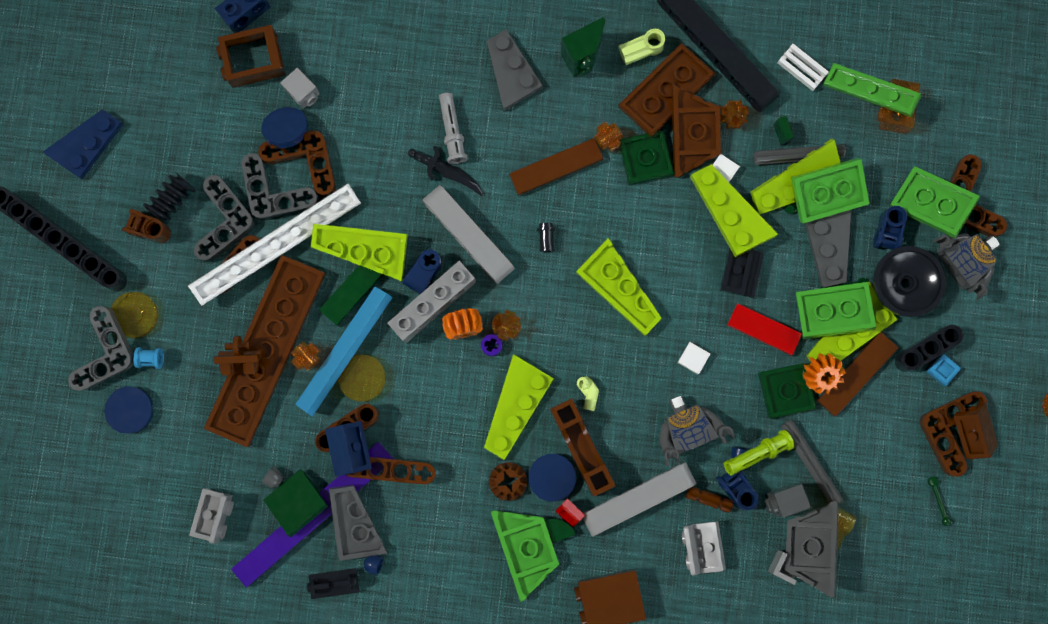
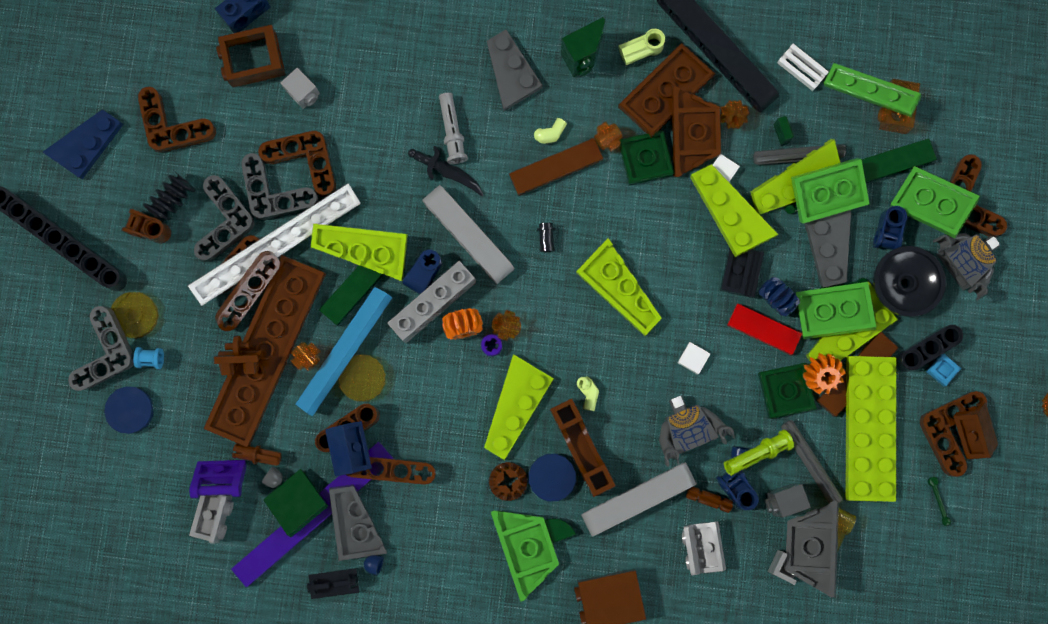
(162, 129): none -> reddish brown beam
(218, 473): none -> dark purple plate
(251, 293): none -> reddish brown beam
(257, 454): none -> reddish brown axle
(285, 127): dark blue tile -> none
(552, 134): none -> yellowish green arm
(570, 513): red tile -> none
(779, 296): none -> dark blue gear
(870, 428): none -> lime plate
(898, 160): none -> dark green tile

